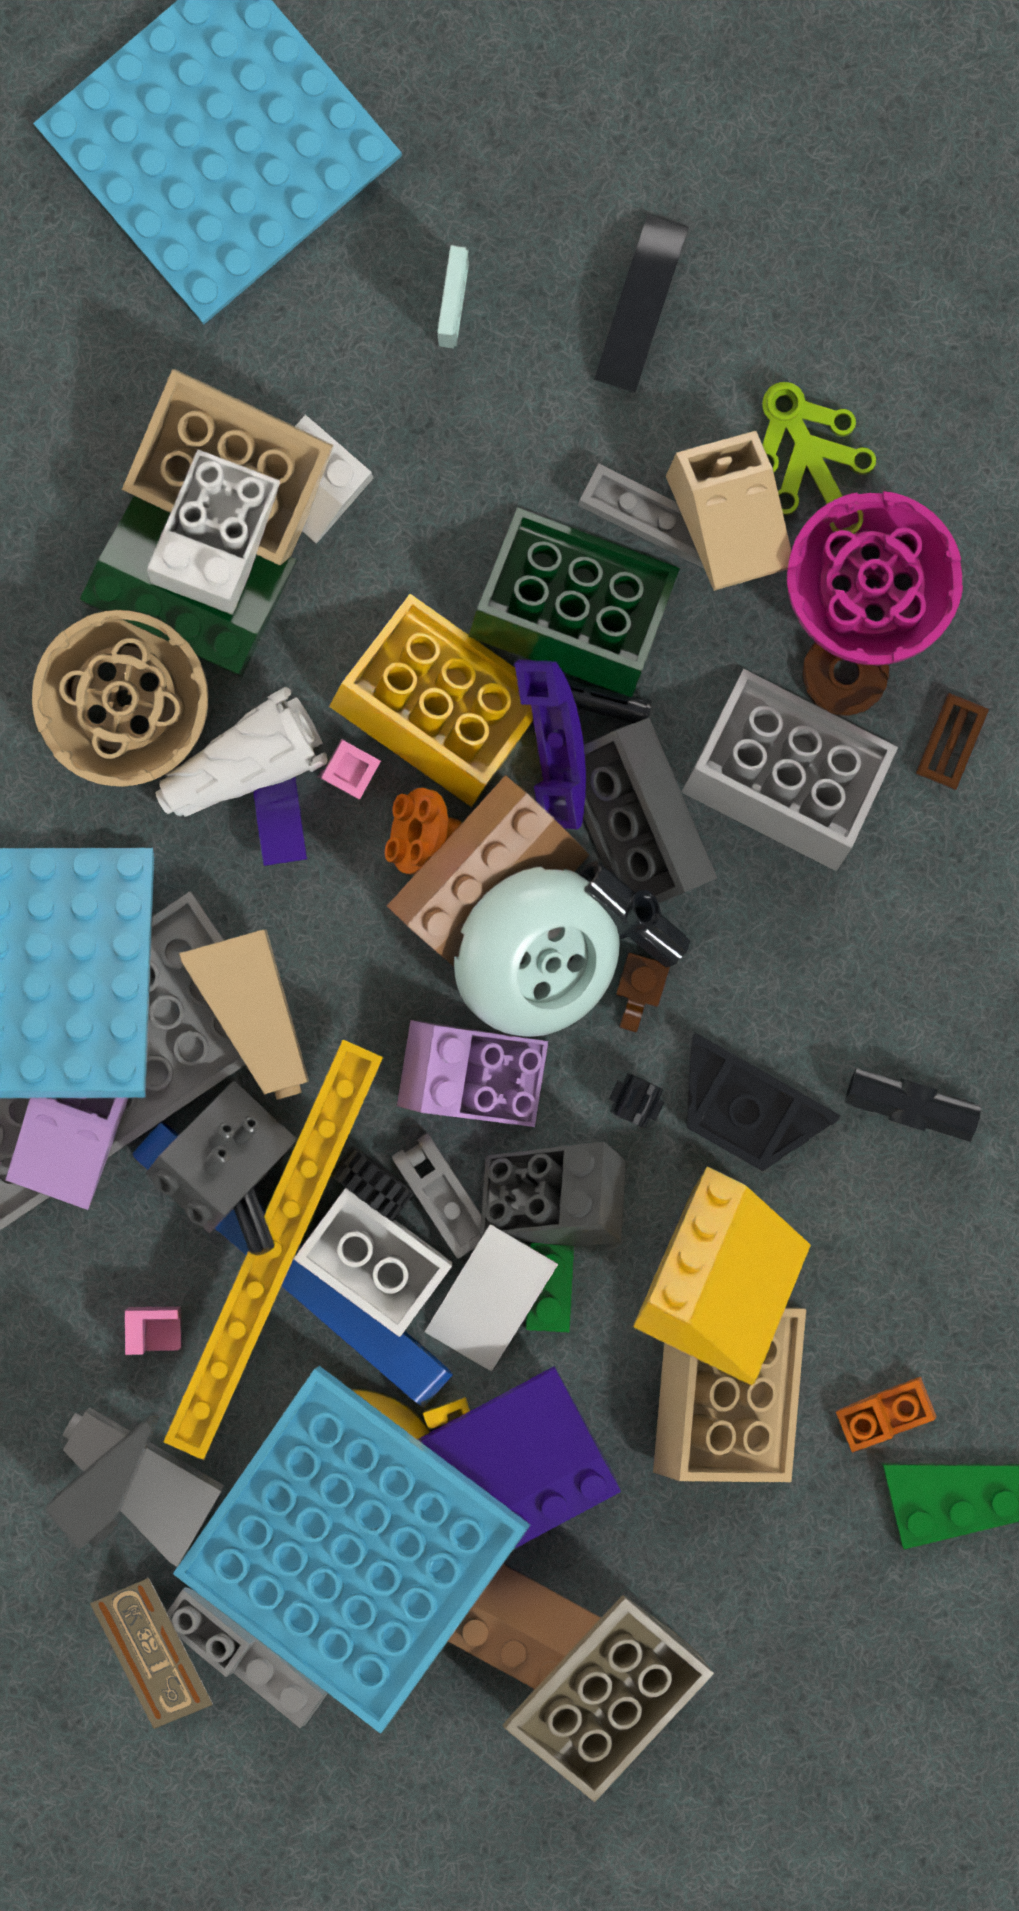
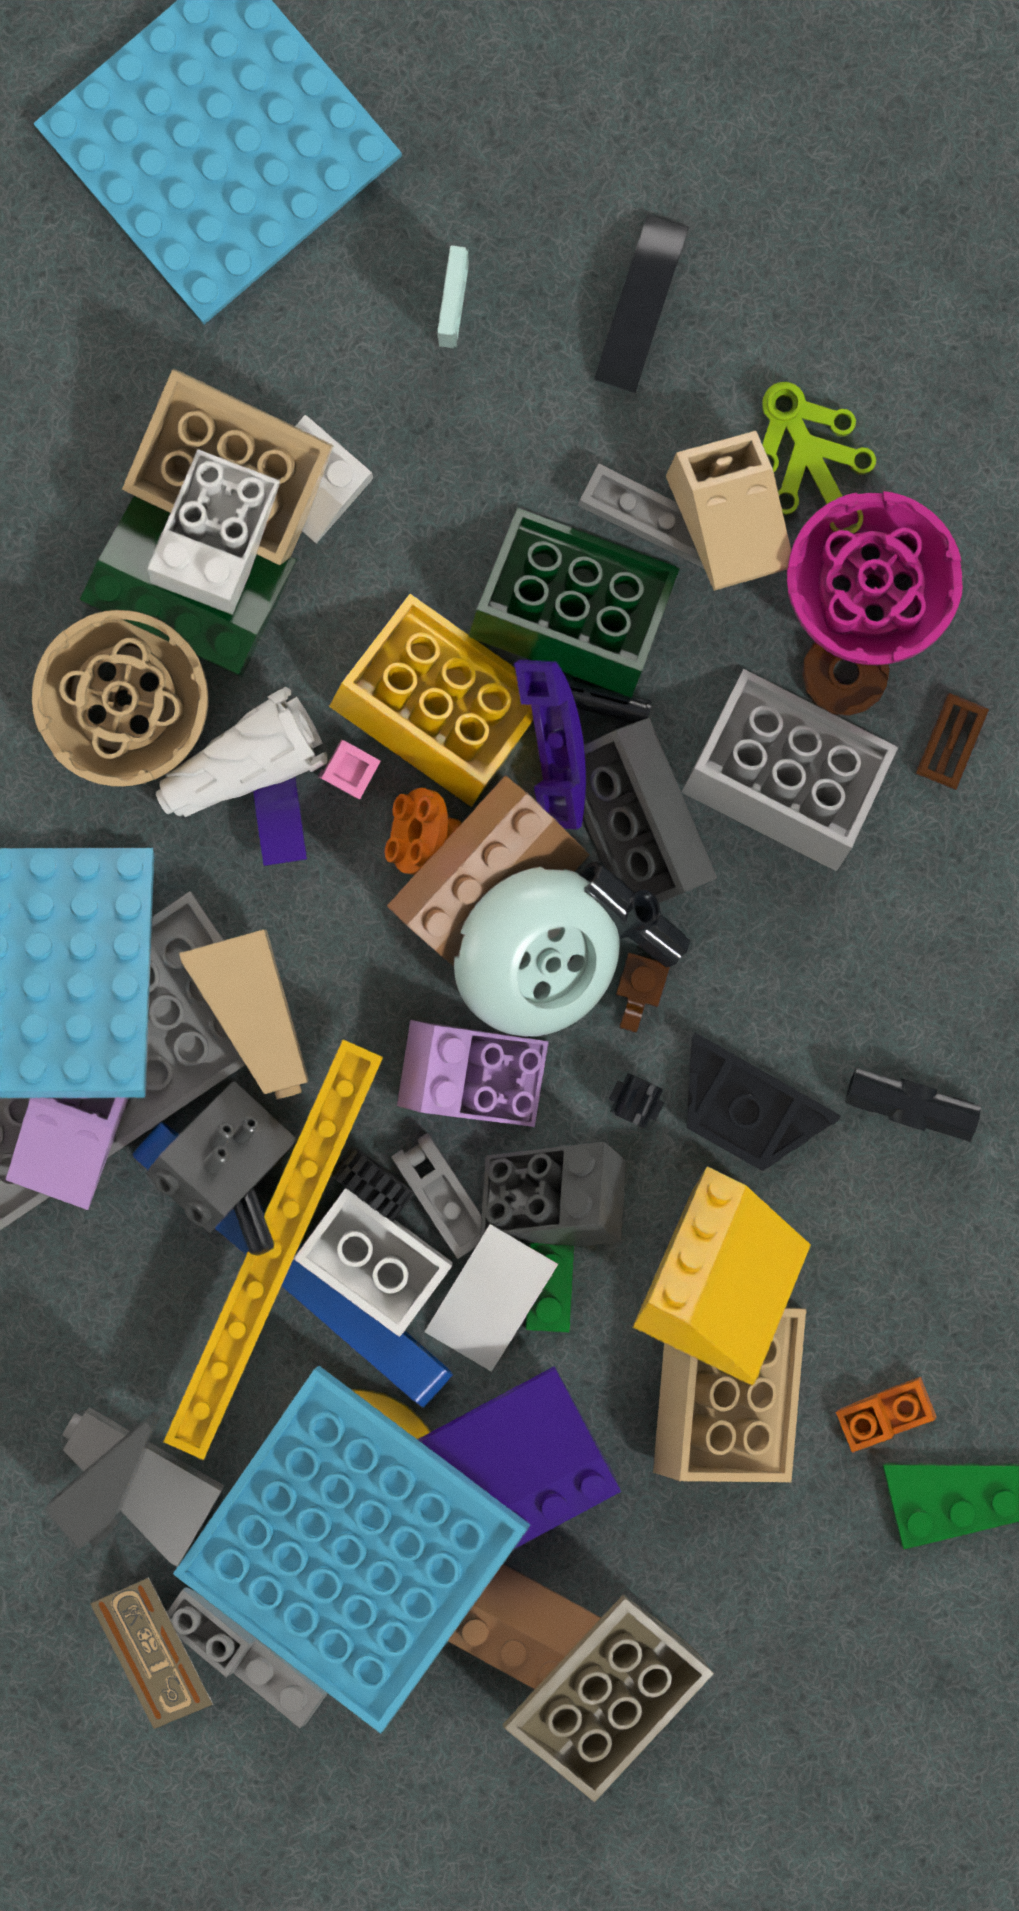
(152, 1329): bright pink panel -> none
(445, 1413): yellow tile -> none

